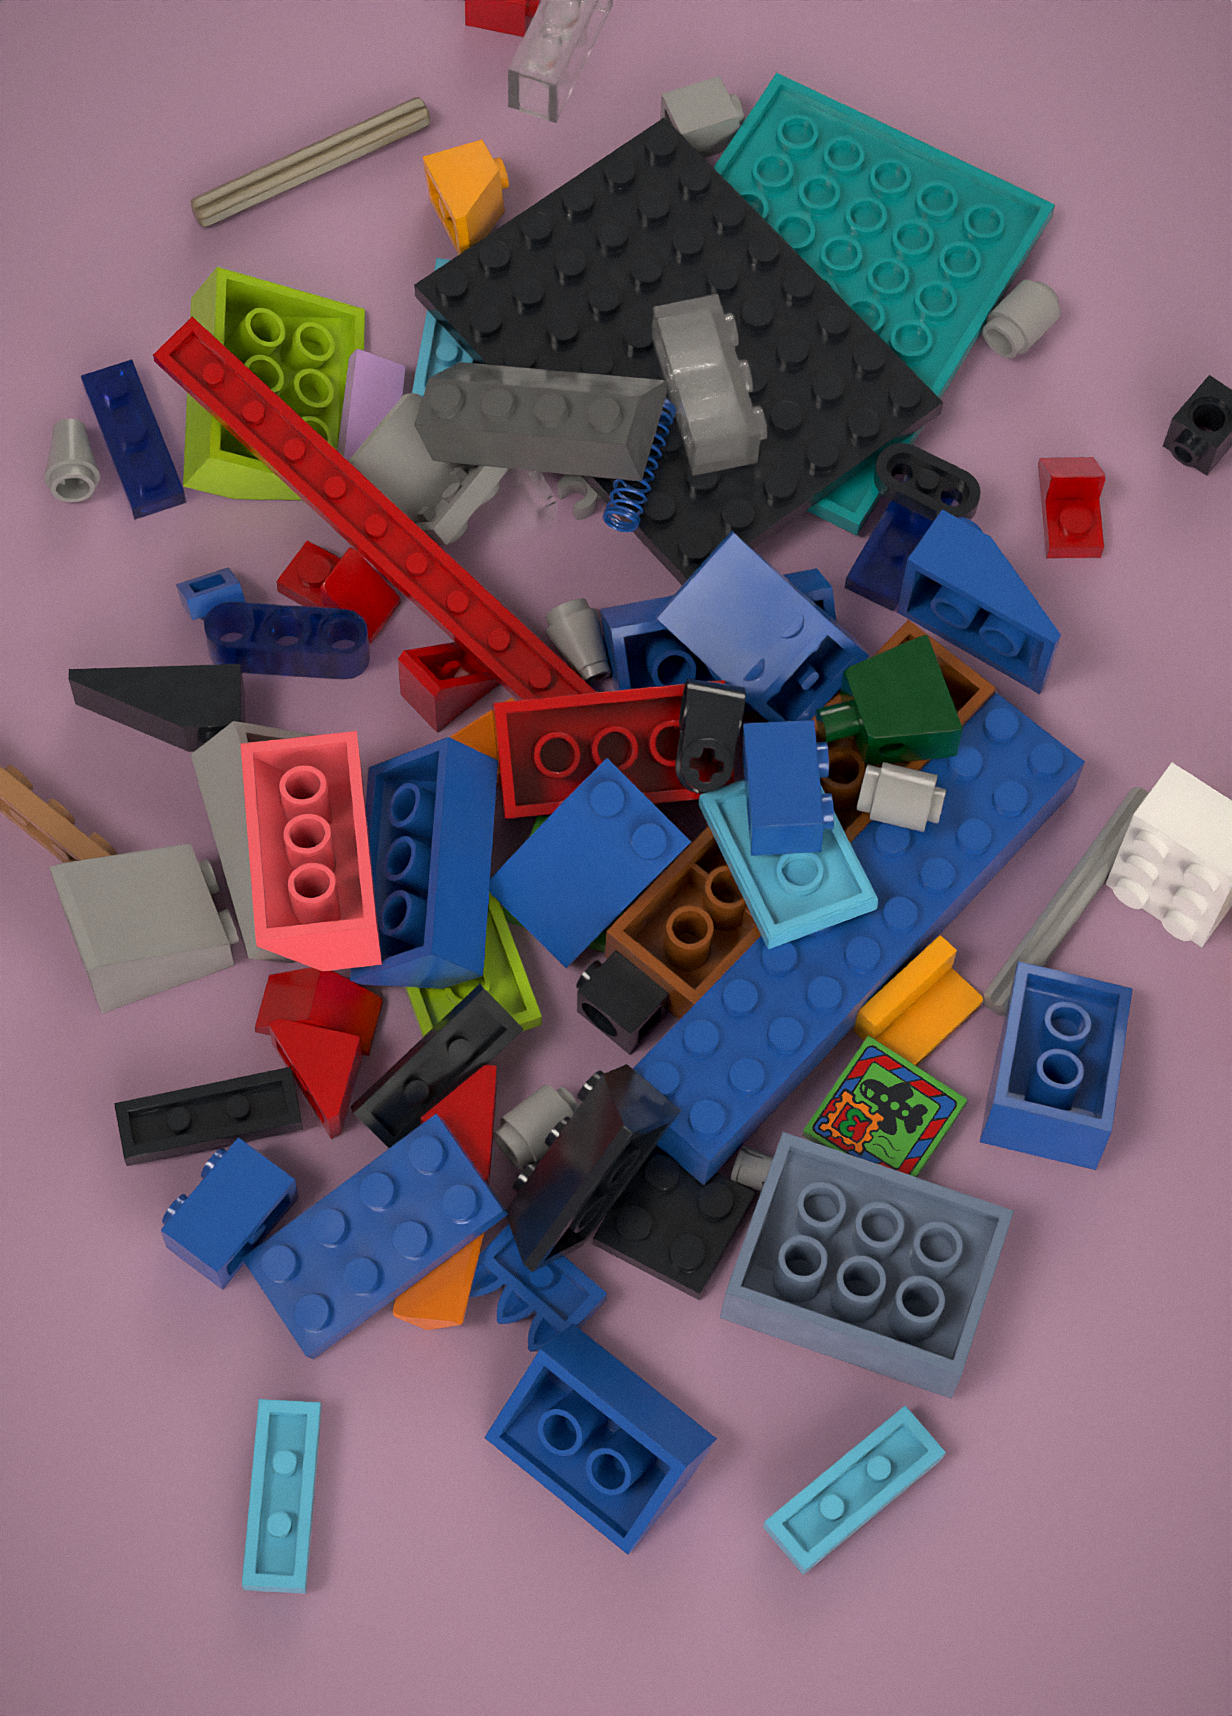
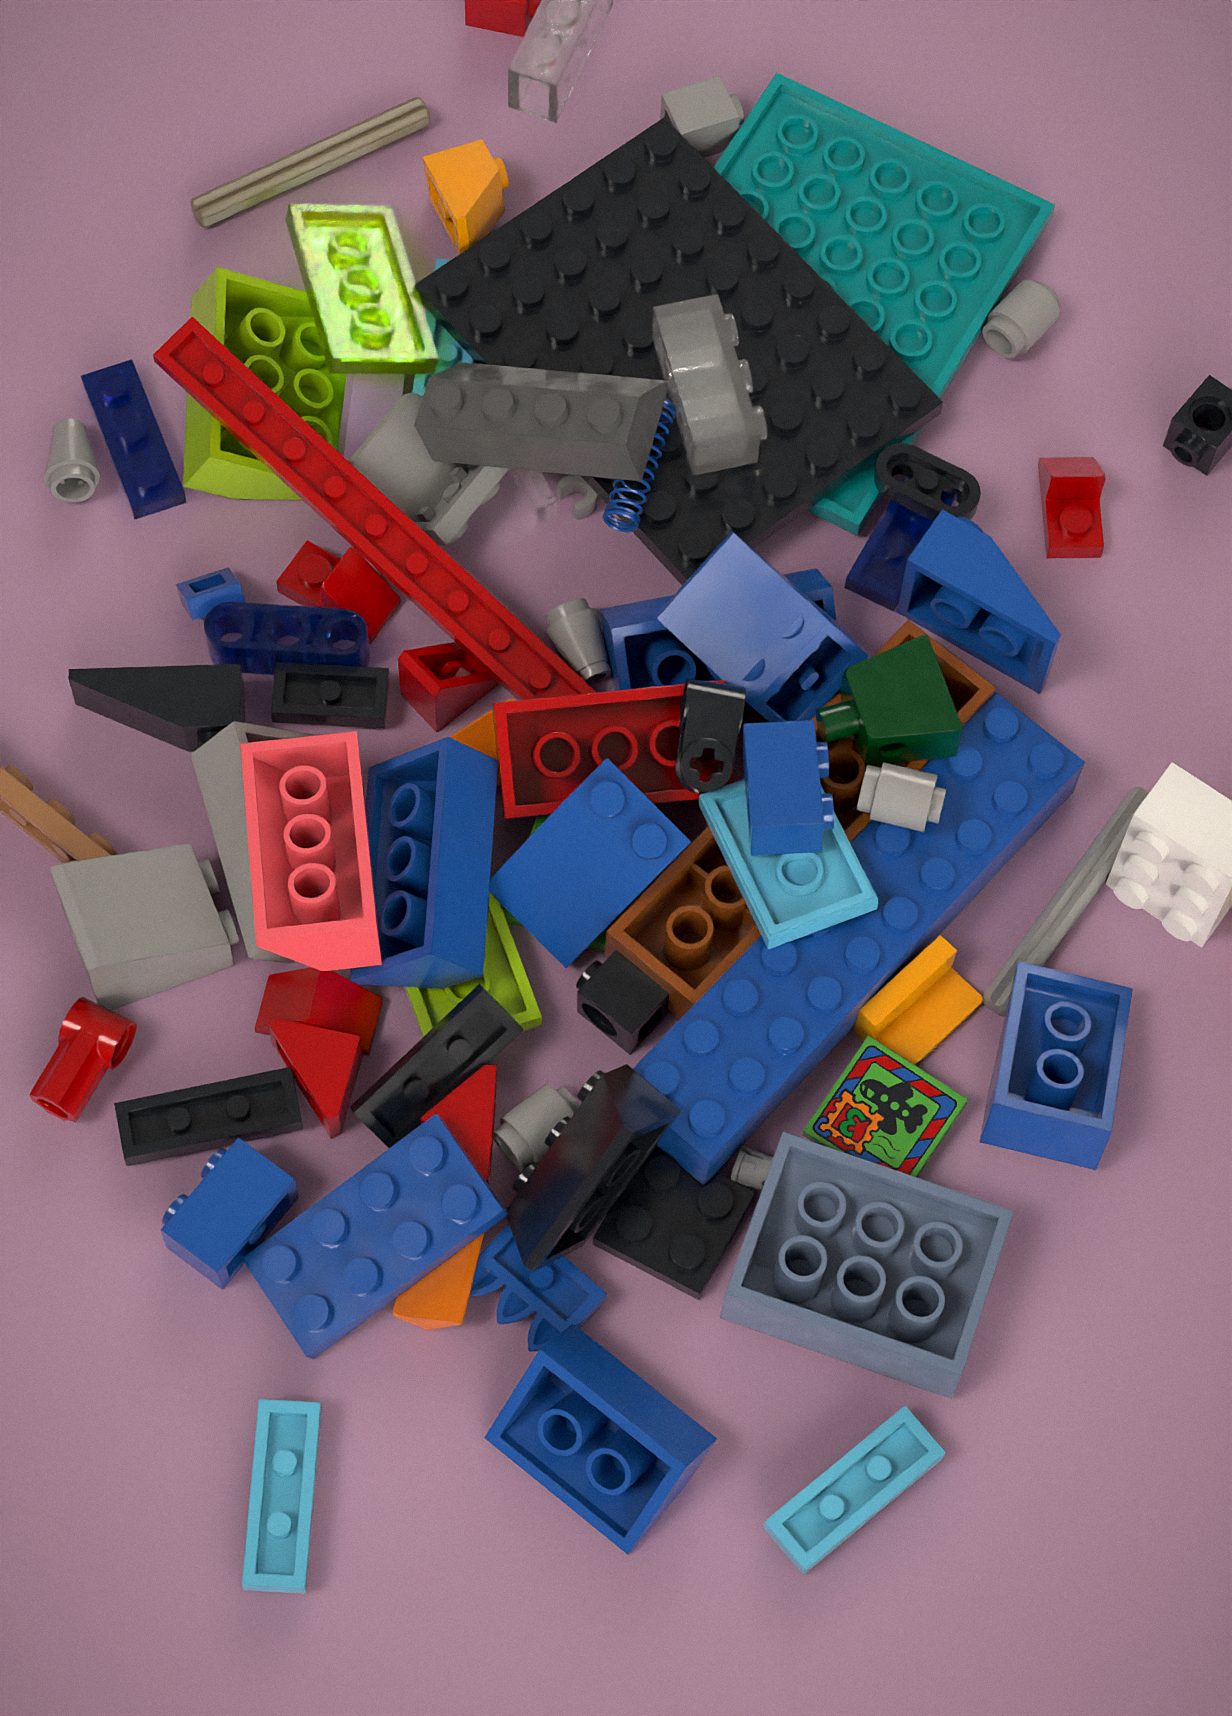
(88, 1045): none -> red piece
(330, 695): none -> black plate
(361, 289): none -> clear neon green plate

